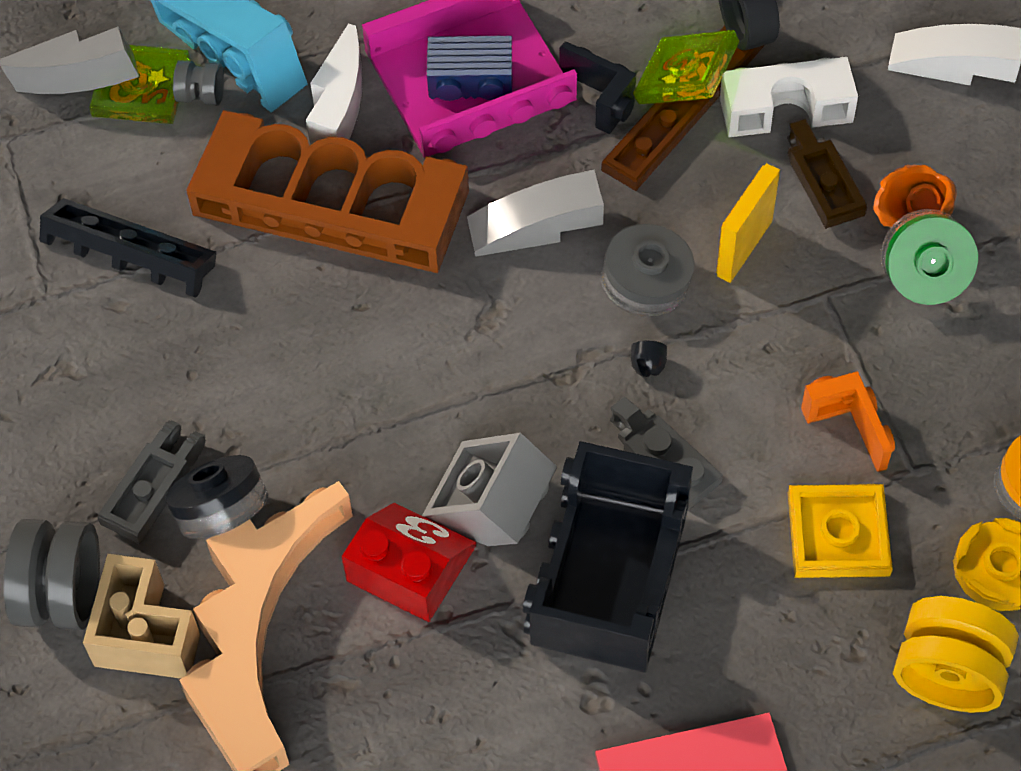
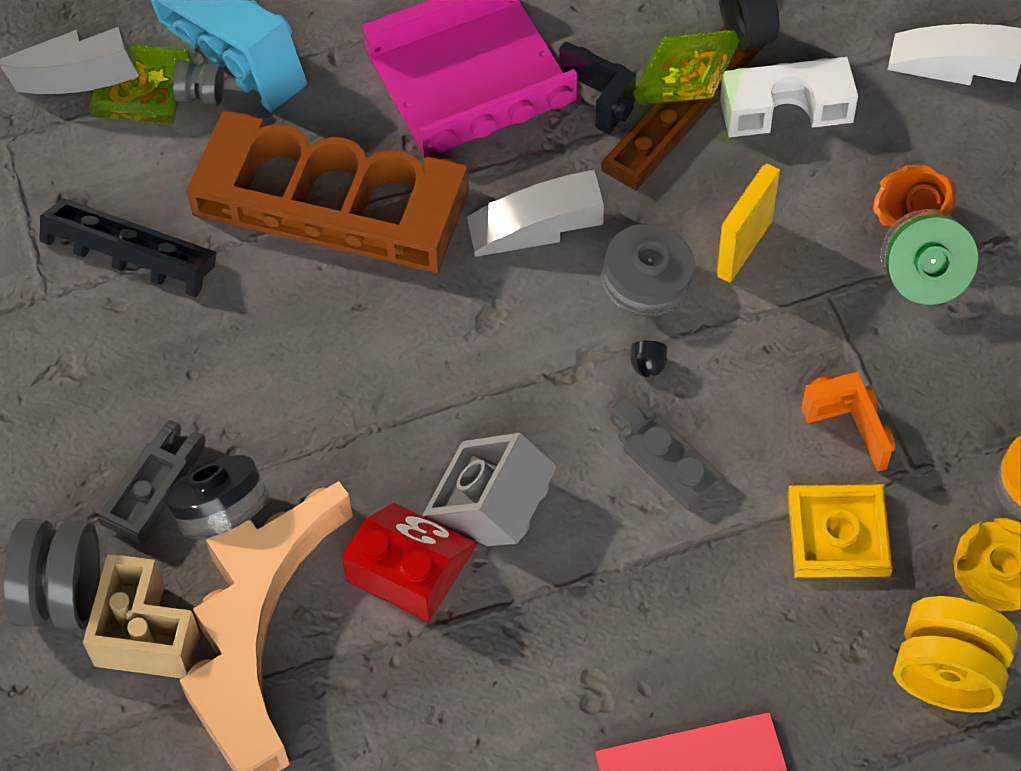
(337, 90): white slope -> none
(469, 67): dark blue brick -> none
(610, 557): black windscreen -> none
(824, 176): dark brown hinge -> none

